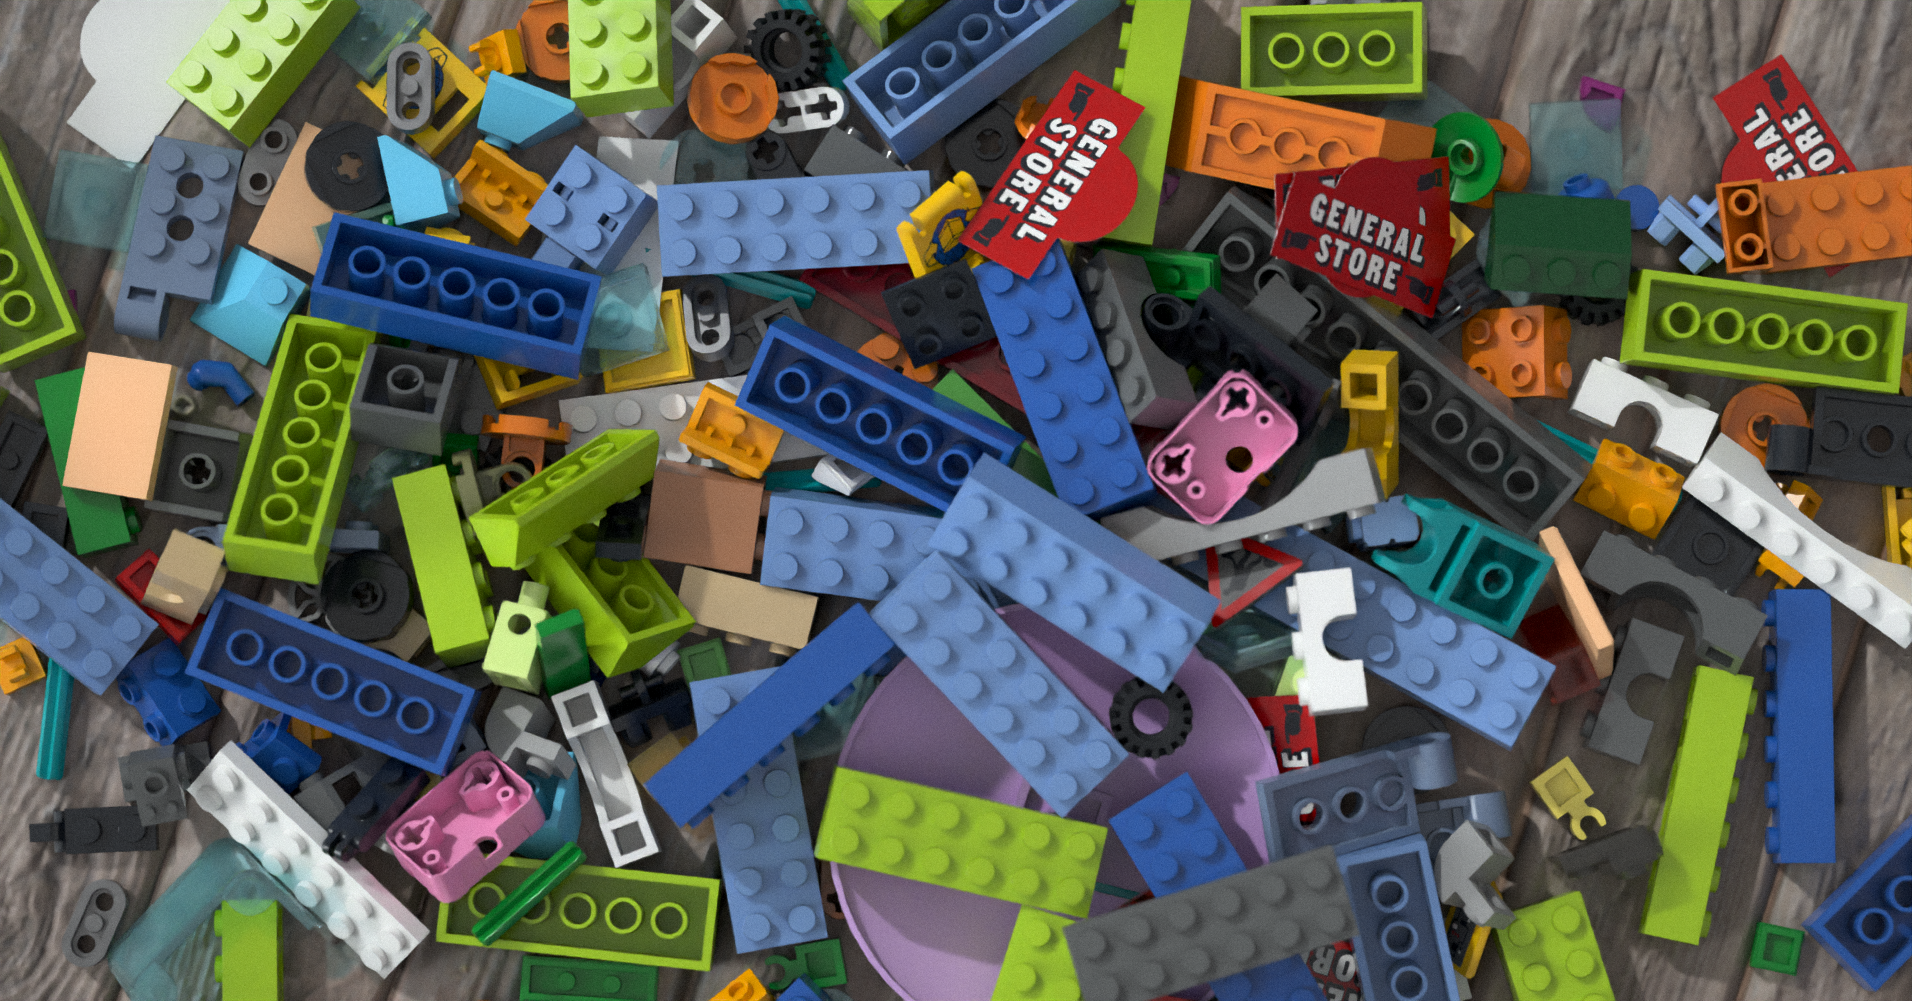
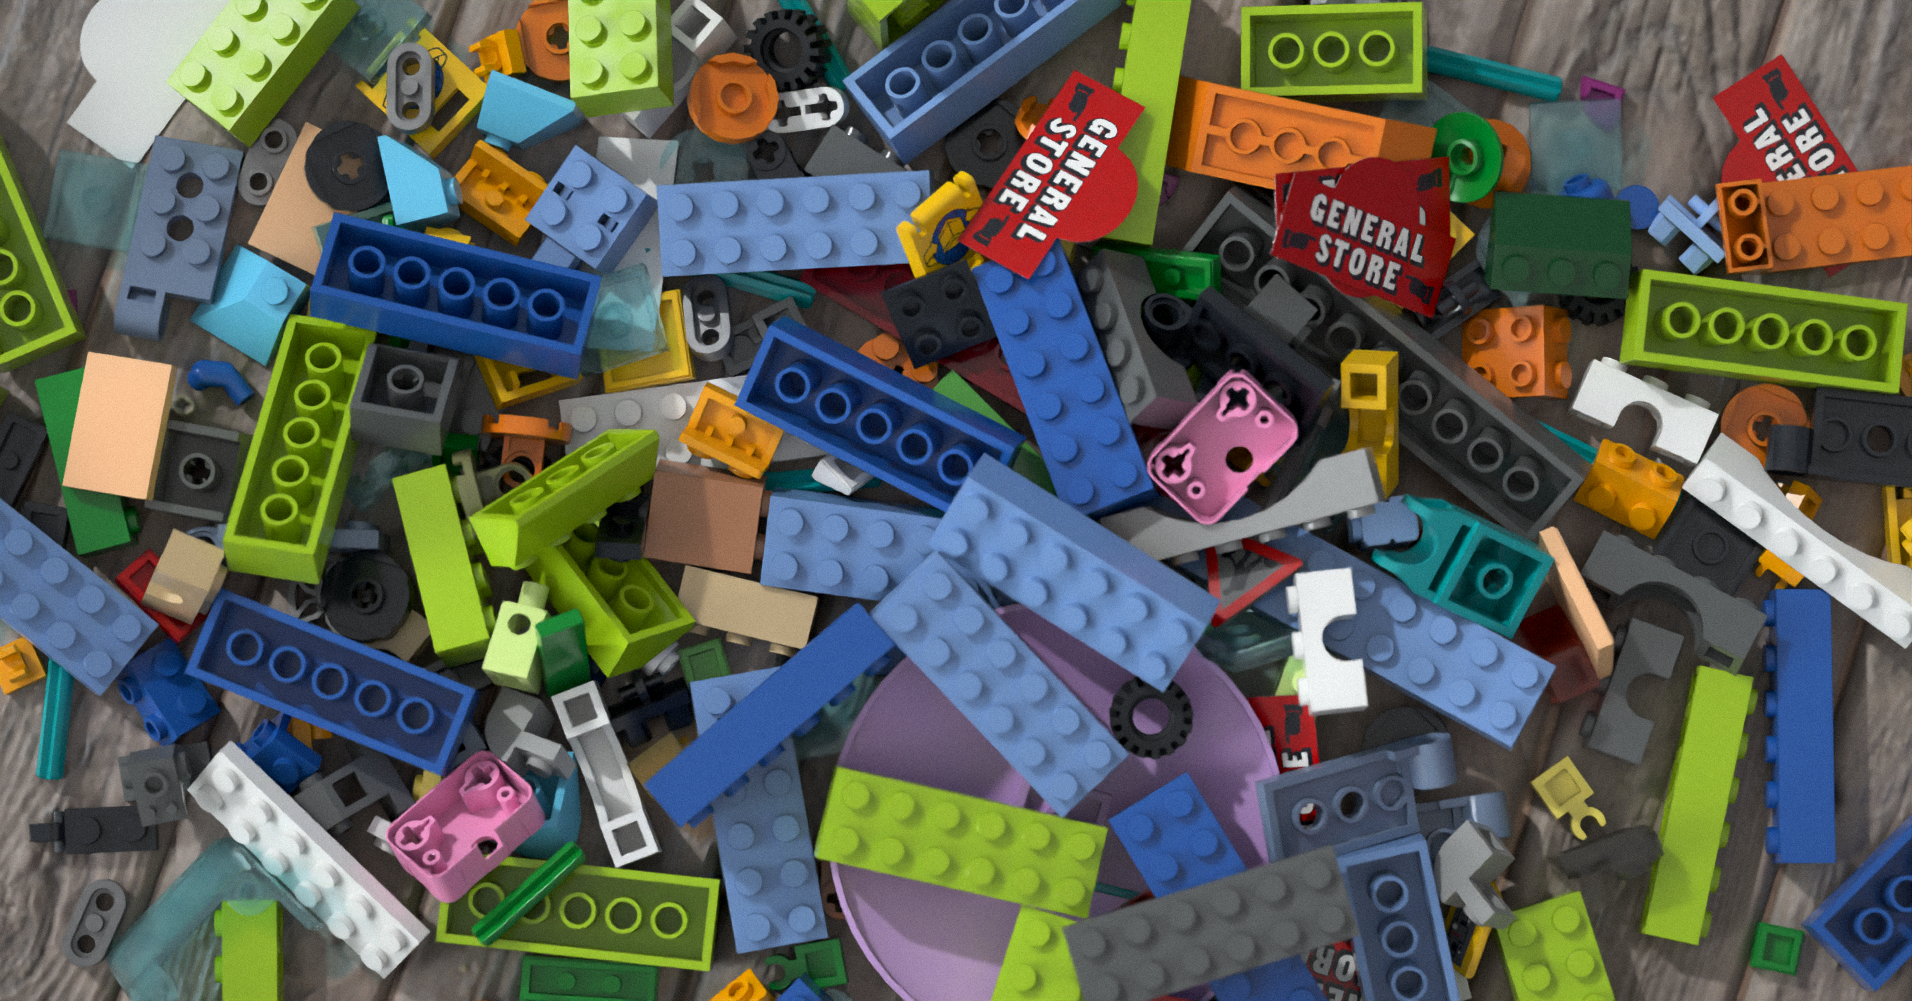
(374, 809): black hinge -> none
(1493, 74): none -> teal axle

